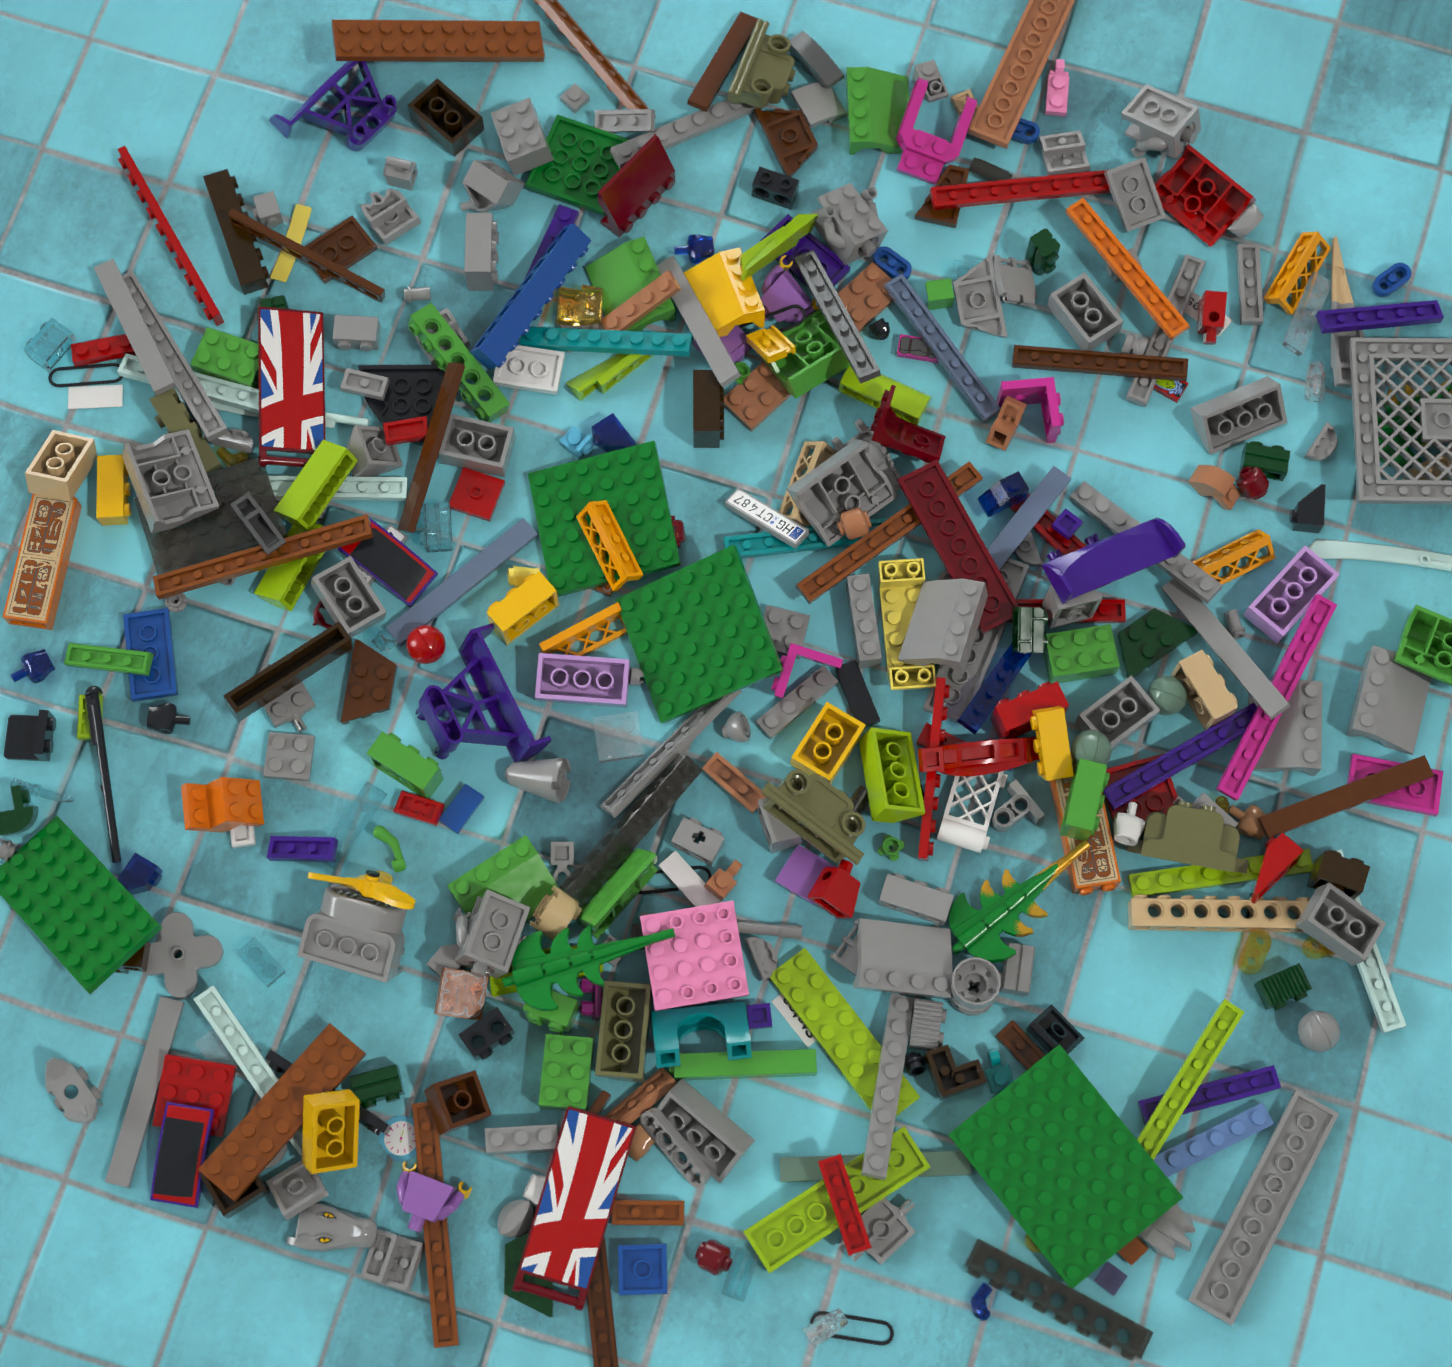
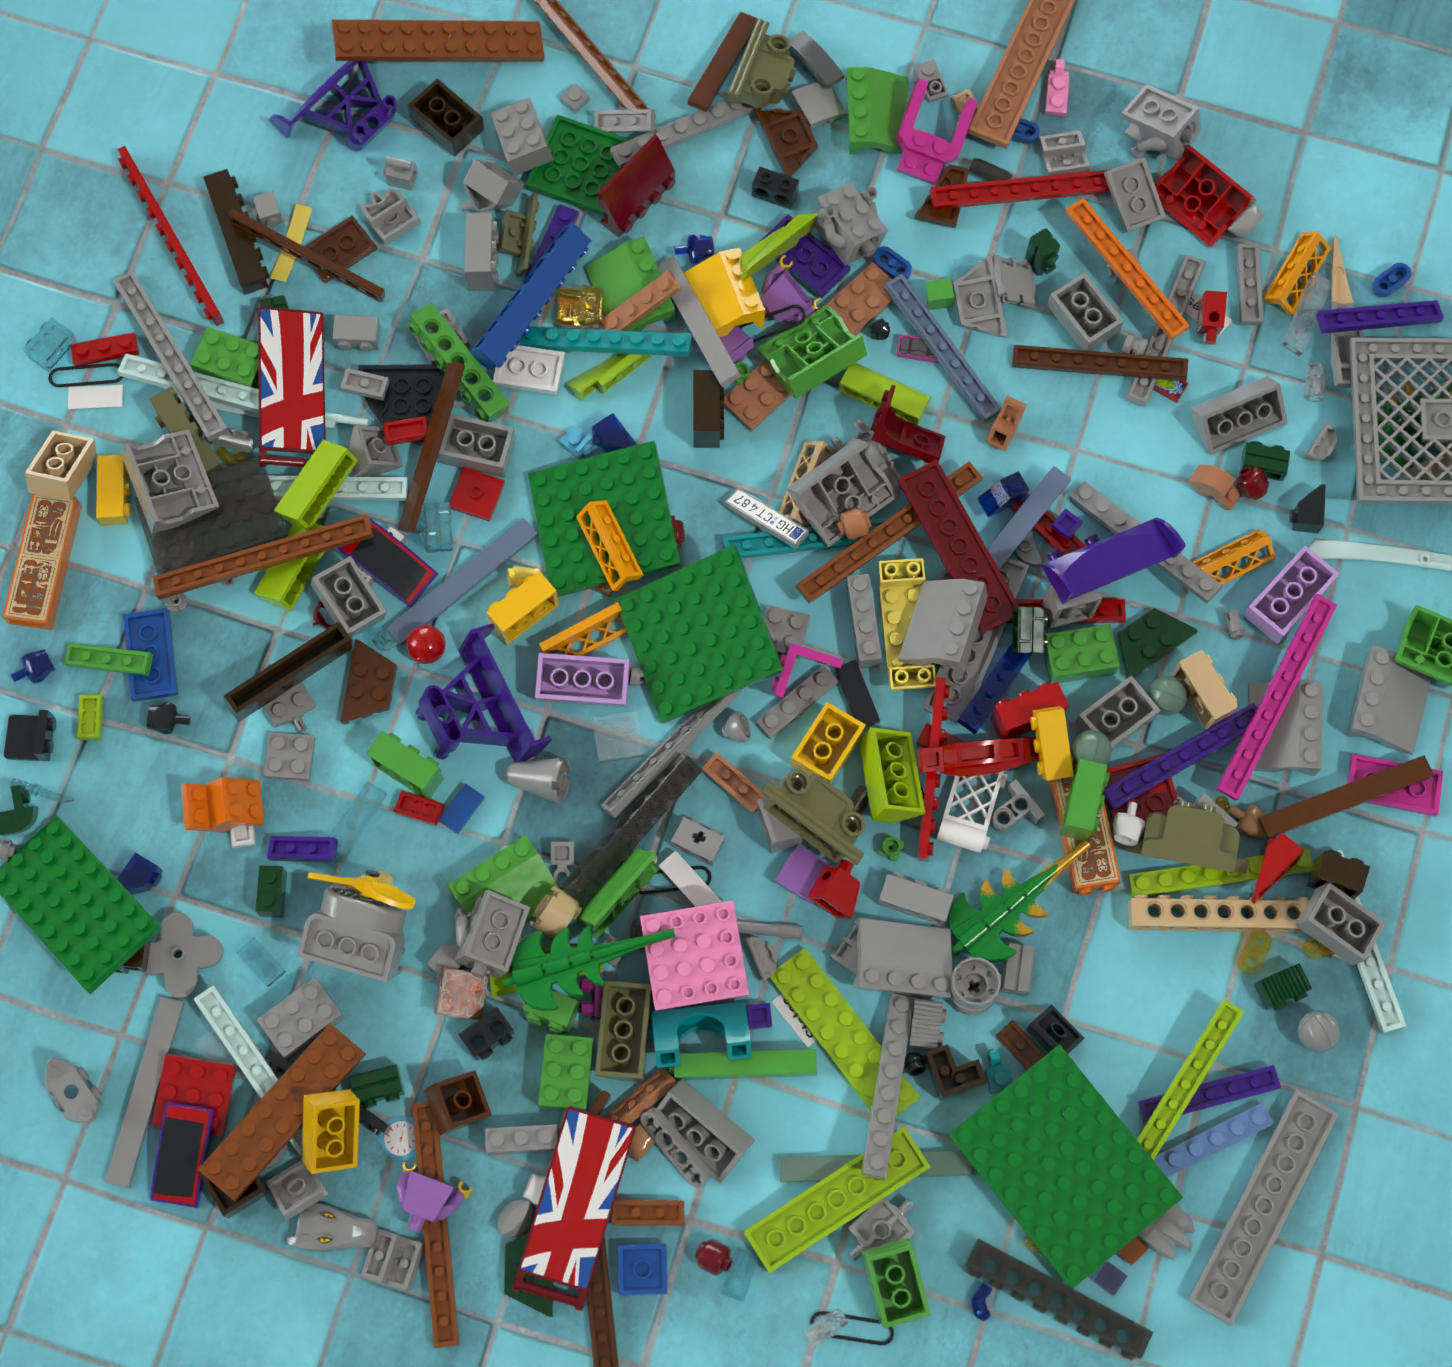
(97, 737): black bar -> none
(135, 327): light grey tile -> none
(258, 523): dark grey slope -> none
(271, 891): none -> dark green brick
(300, 1018): none -> light grey brick
(384, 835): bright green piece -> none
(417, 294): light grey pin -> none
(517, 234): none -> olive bracket
(722, 882): nougat plate -> none
(770, 344): yellow plate -> none
(837, 317): plate -> none
(844, 1204): red plate -> none
(895, 1283): none -> bright green brick
(1035, 392): dark pink bracket -> none
(1227, 649): light grey tile -> none

